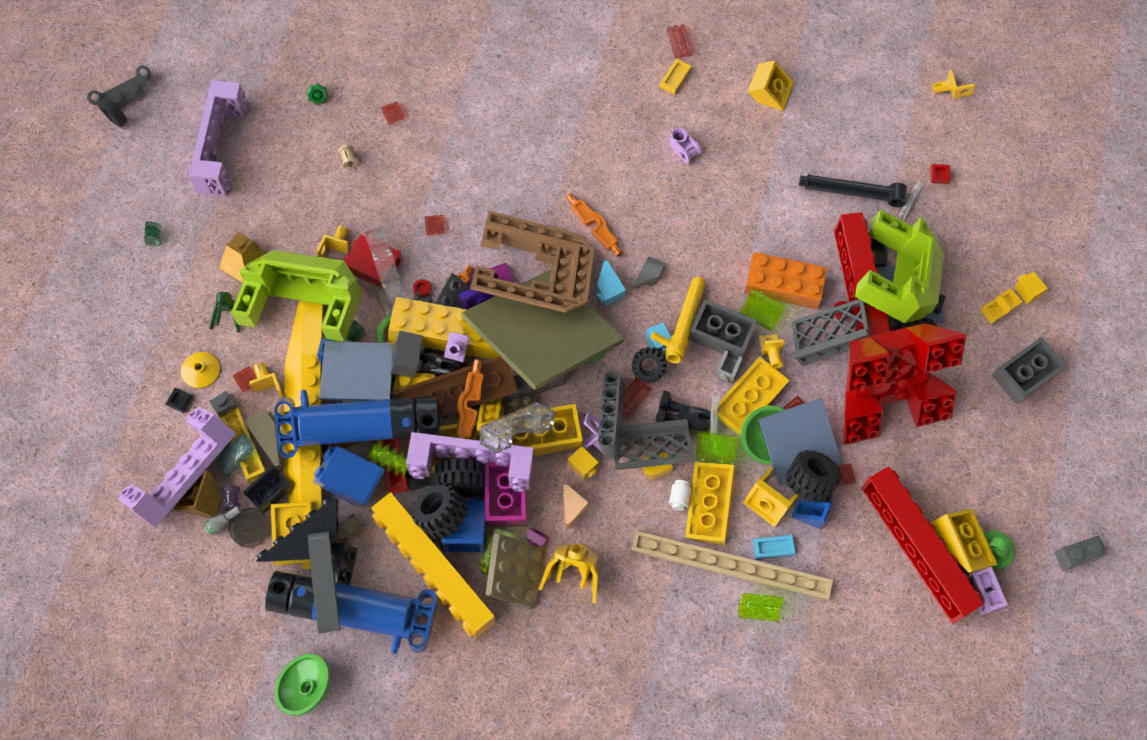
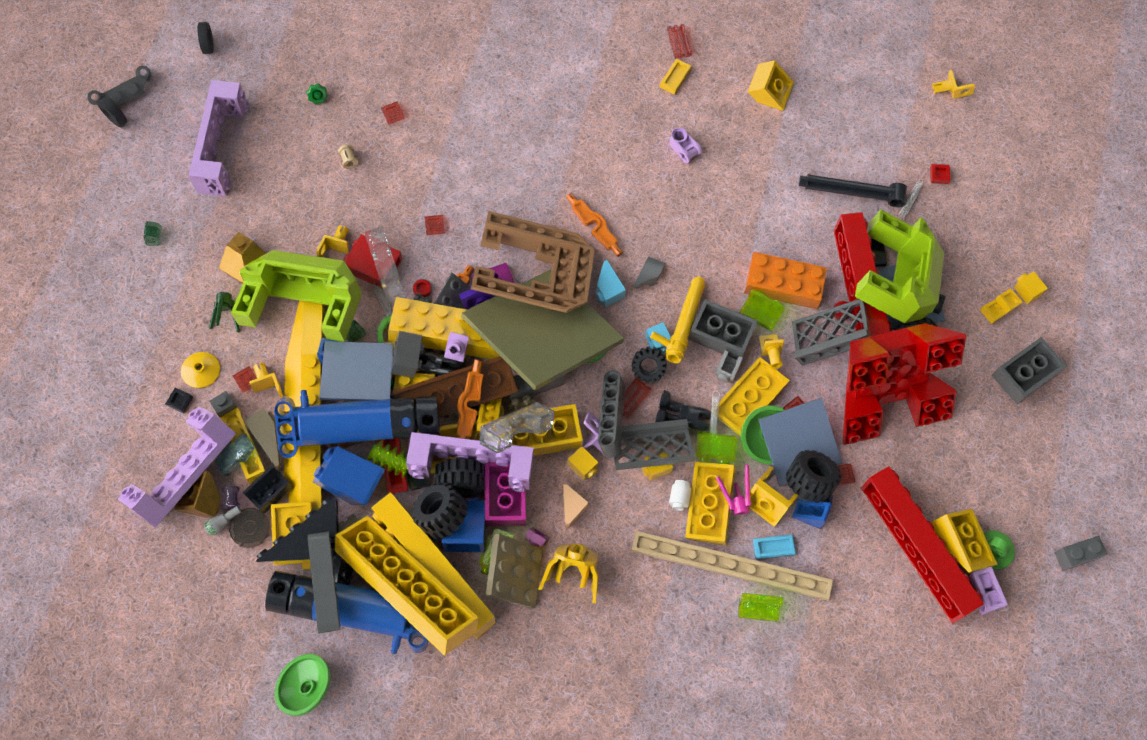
(205, 37): none -> black tyre
(406, 585): none -> yellow brick
(740, 504): none -> dark pink plant

